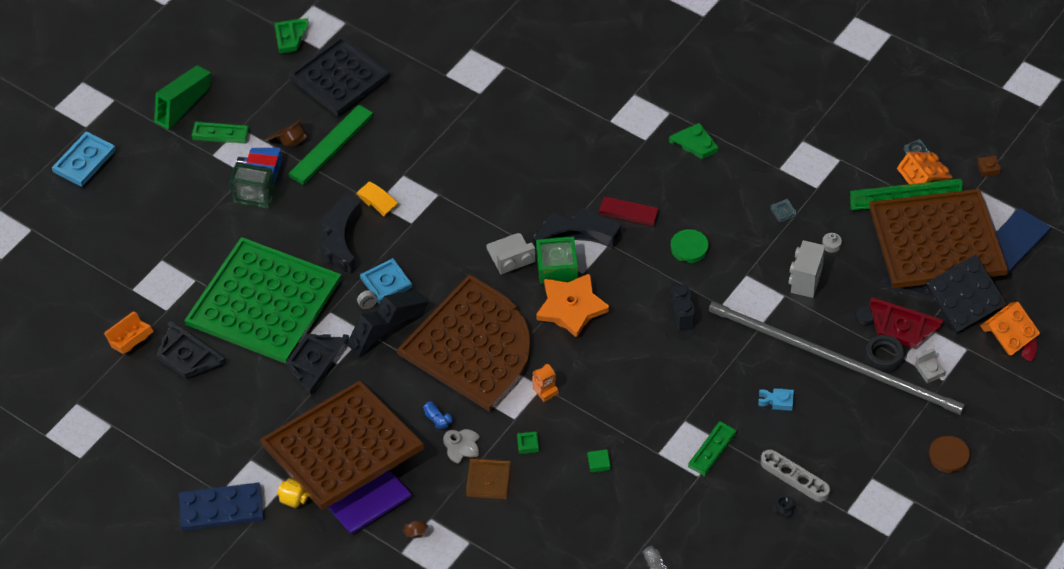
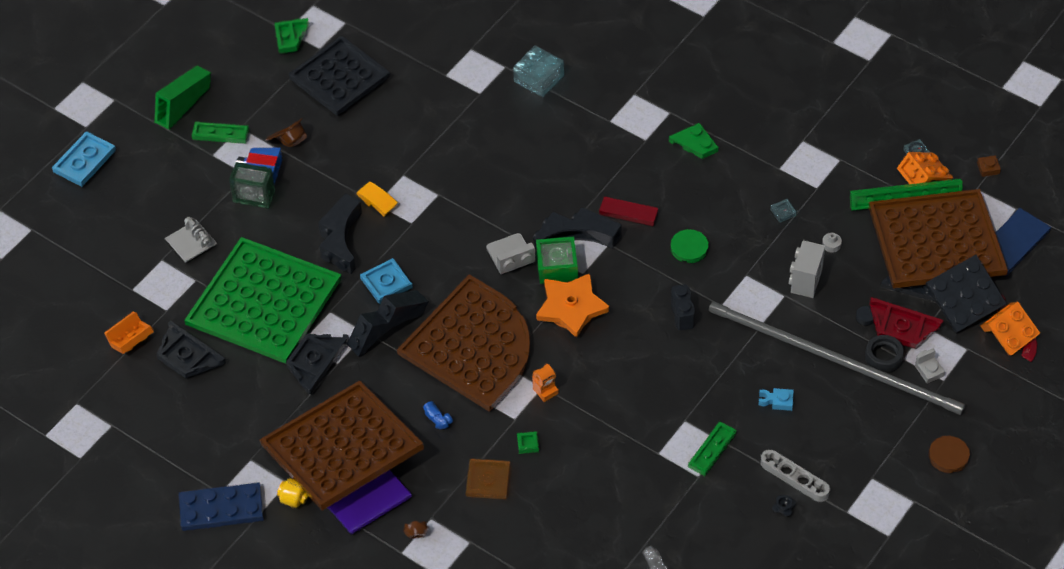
(190, 240): none -> light grey hinge
(330, 145): green tile -> none
(367, 299): light grey tile -> none
(463, 446): light grey plate -> none
(538, 71): none -> clear light blue piece
(598, 461): green tile -> none

